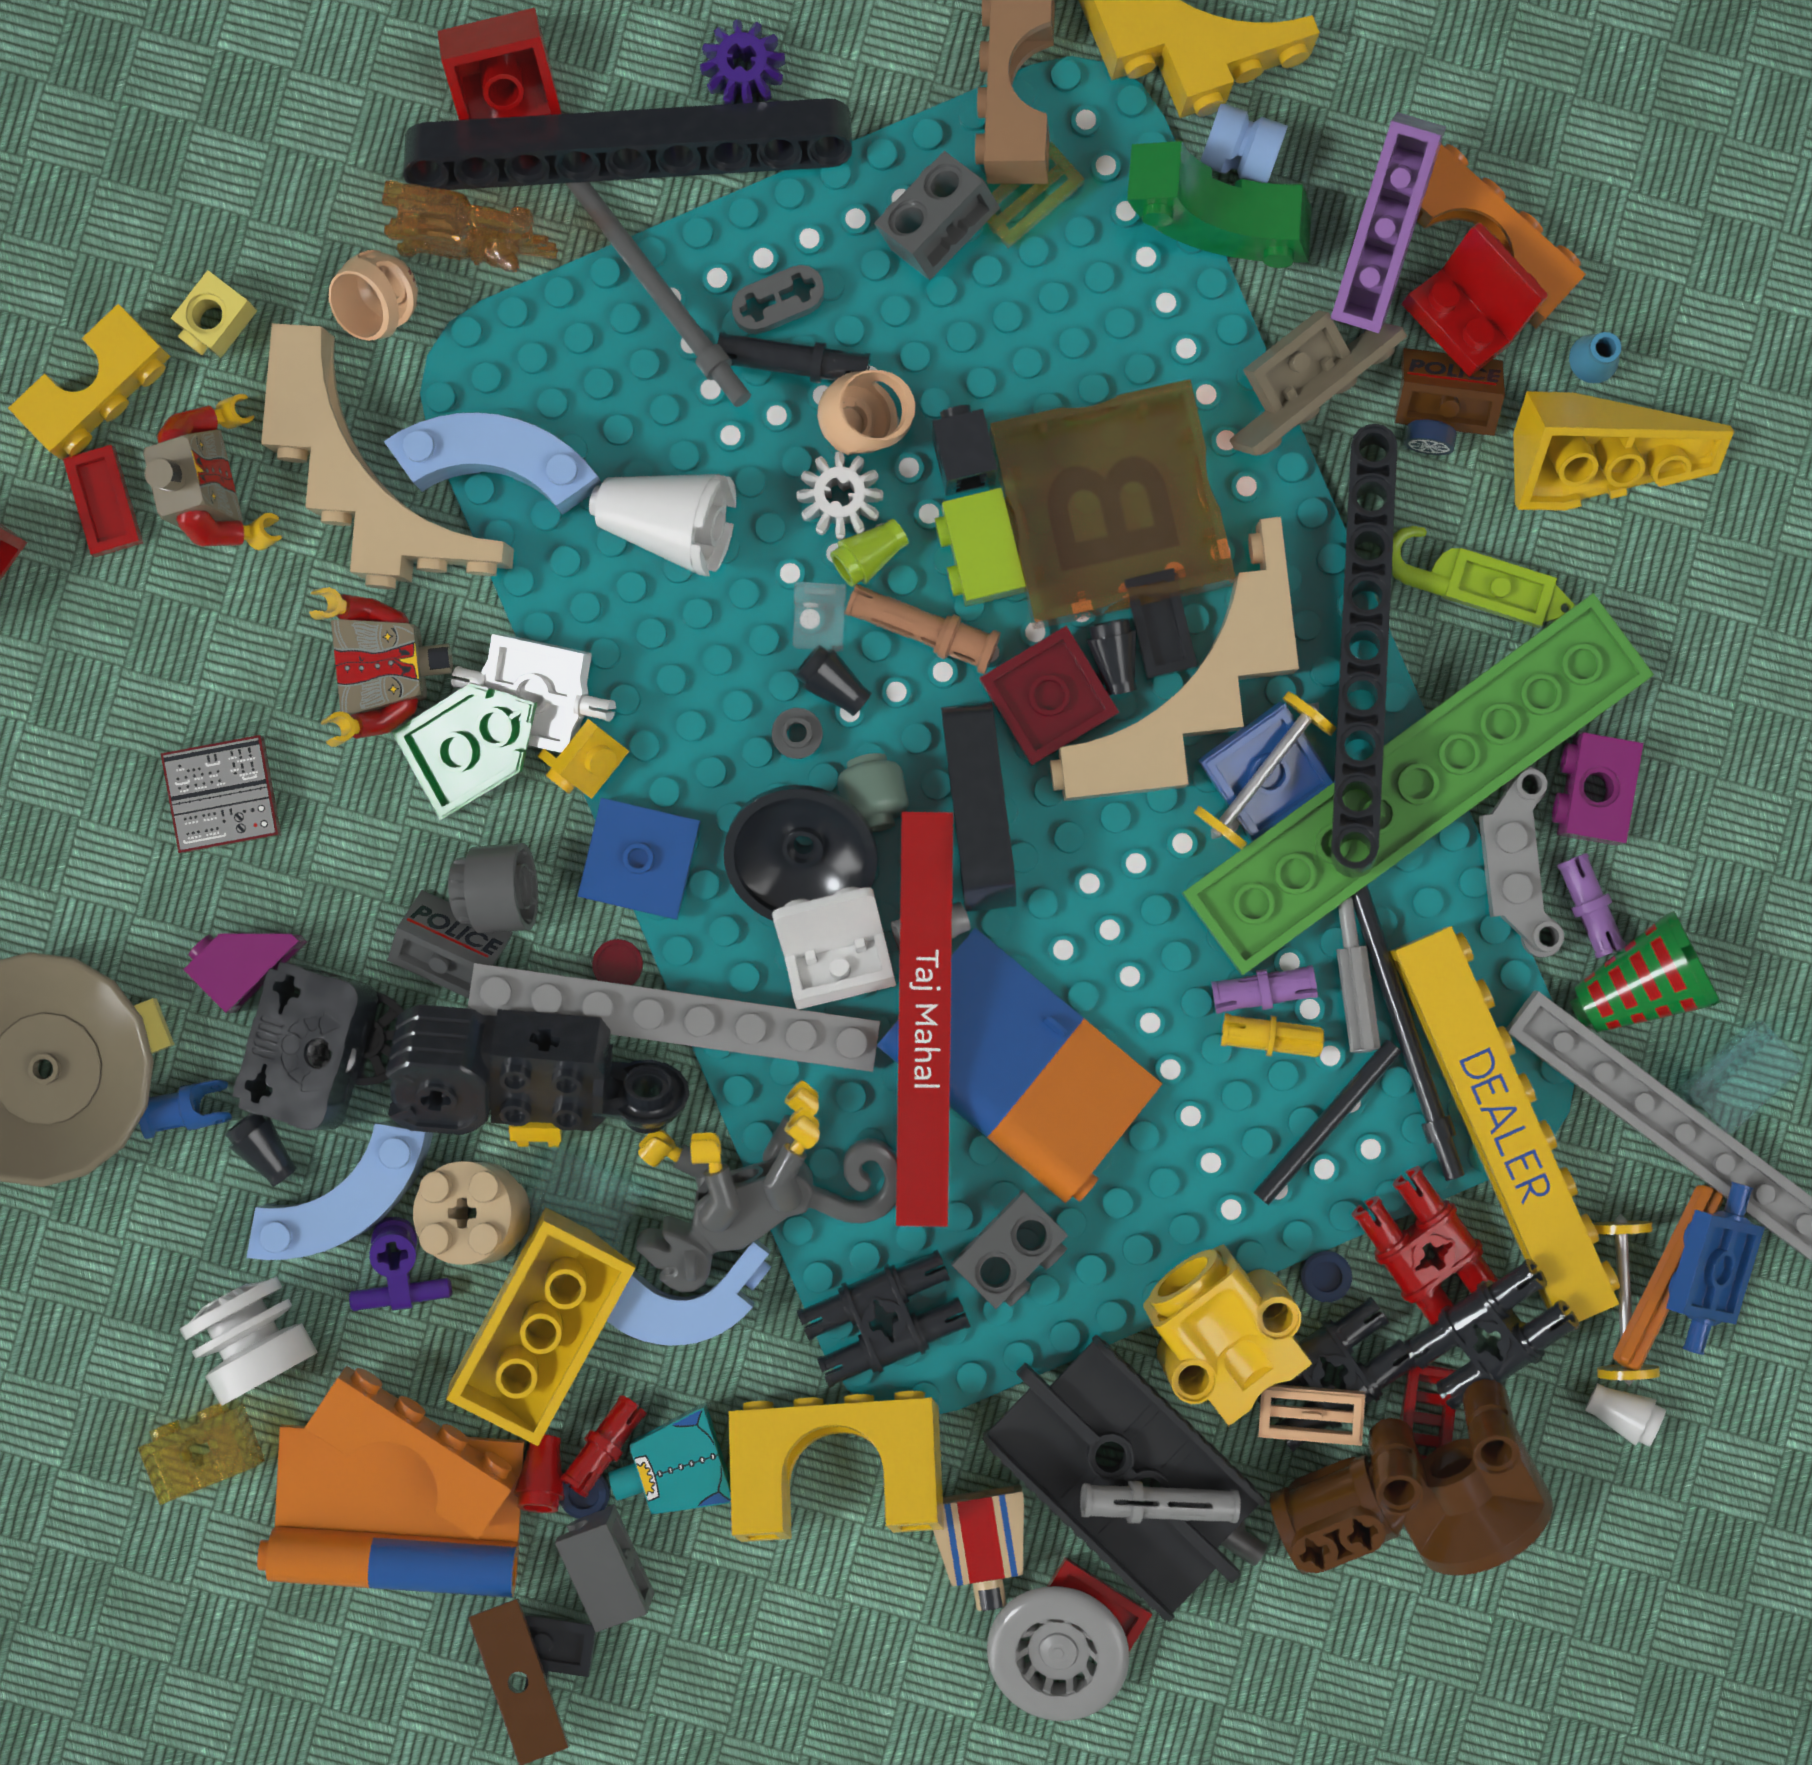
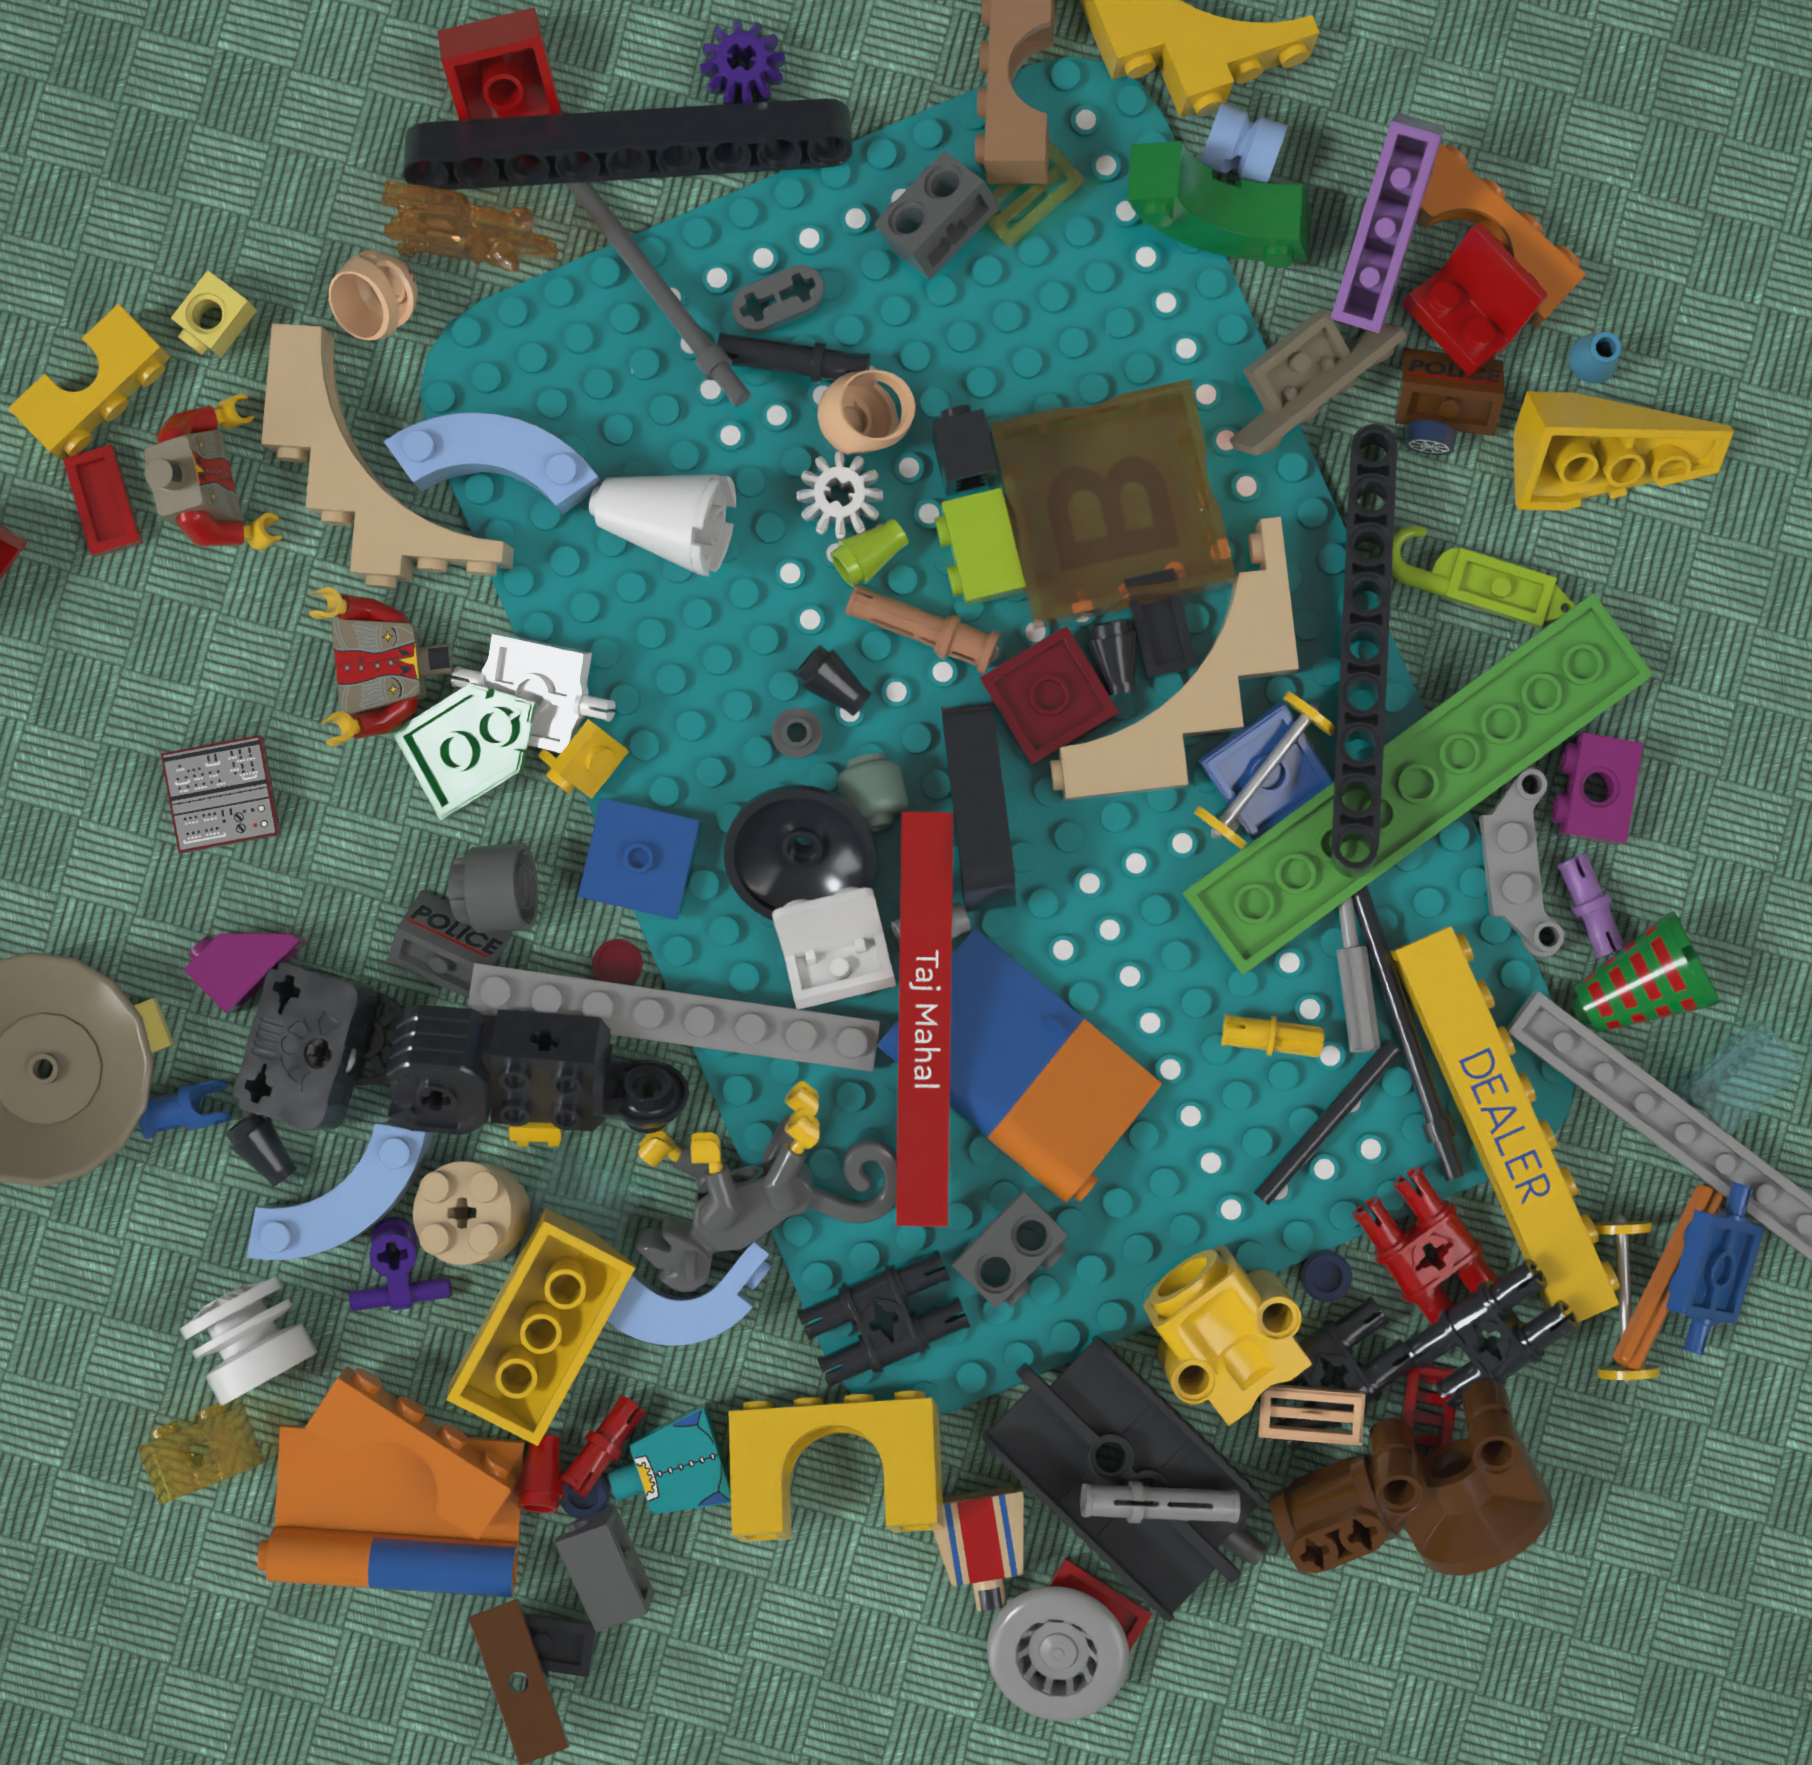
(819, 615): clear panel -> none
(1264, 989): medium lavender pin -> none
(1627, 1413): white cone -> none

